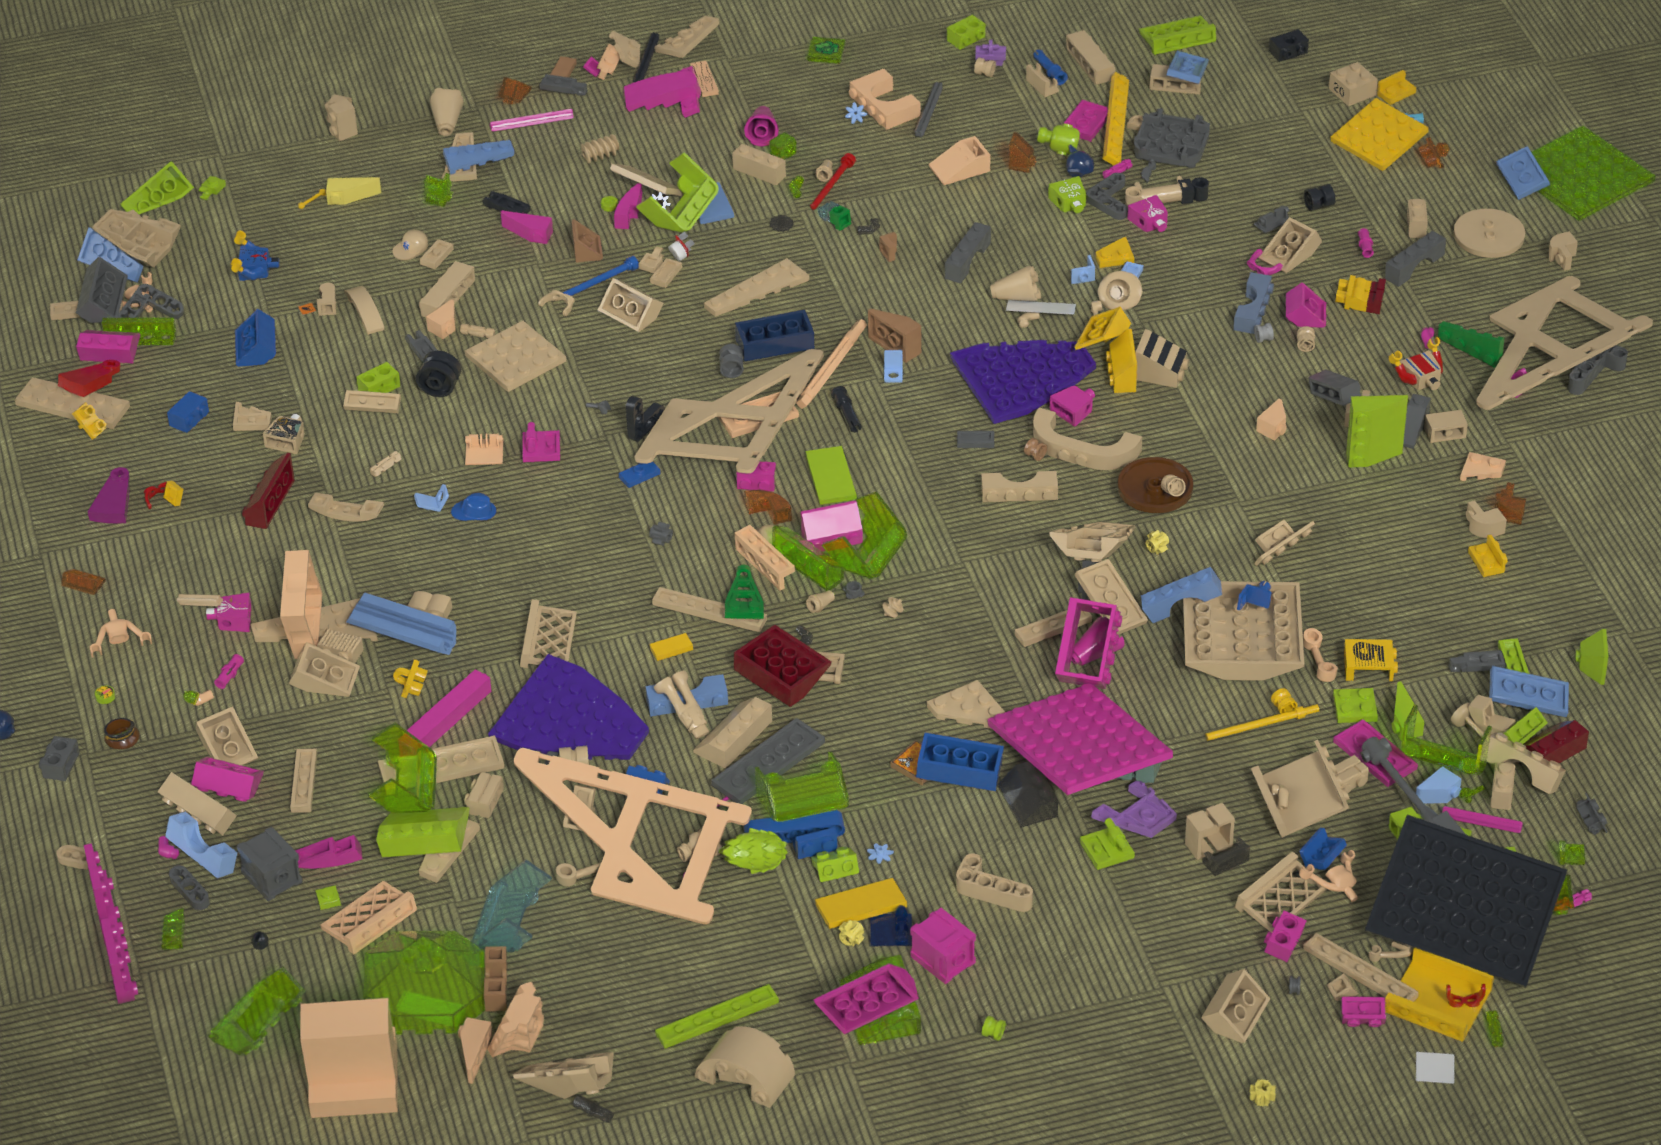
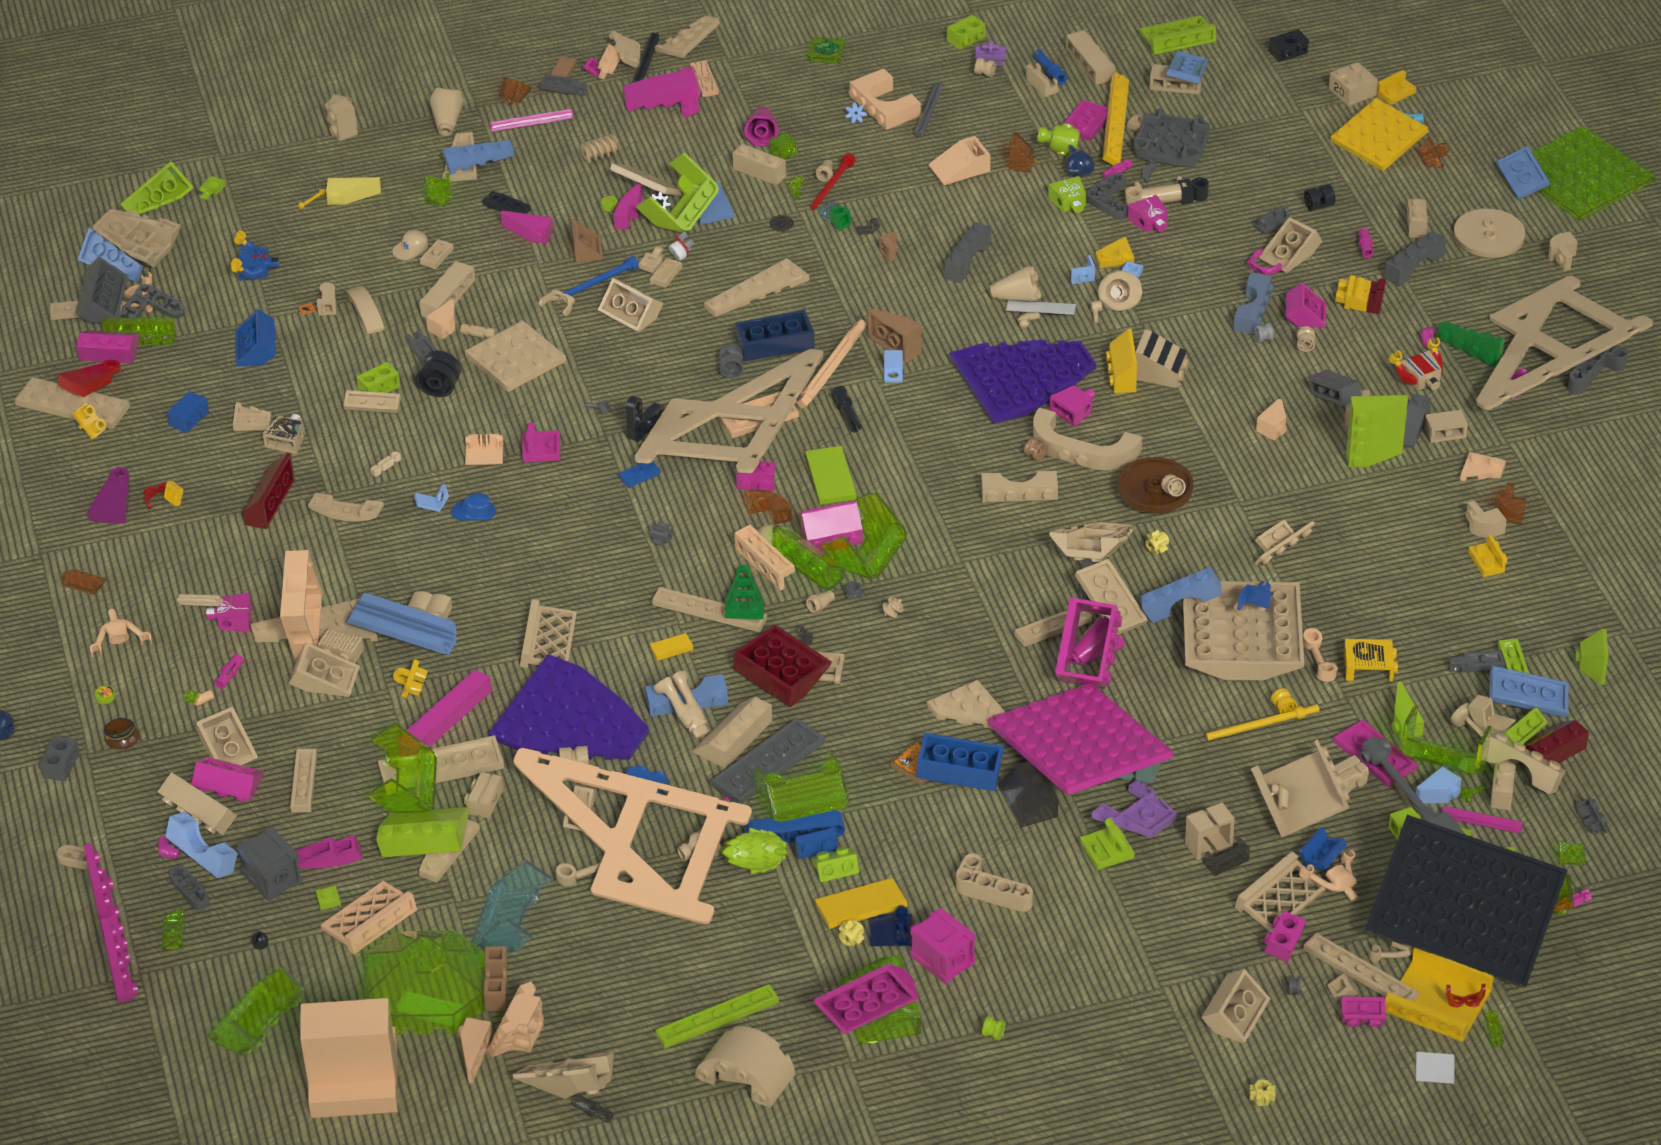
(880, 853): light blue plant -> none
(975, 439): dark grey tile -> none
(1103, 327): yellow slope -> none
(1355, 705): lime plate -> none

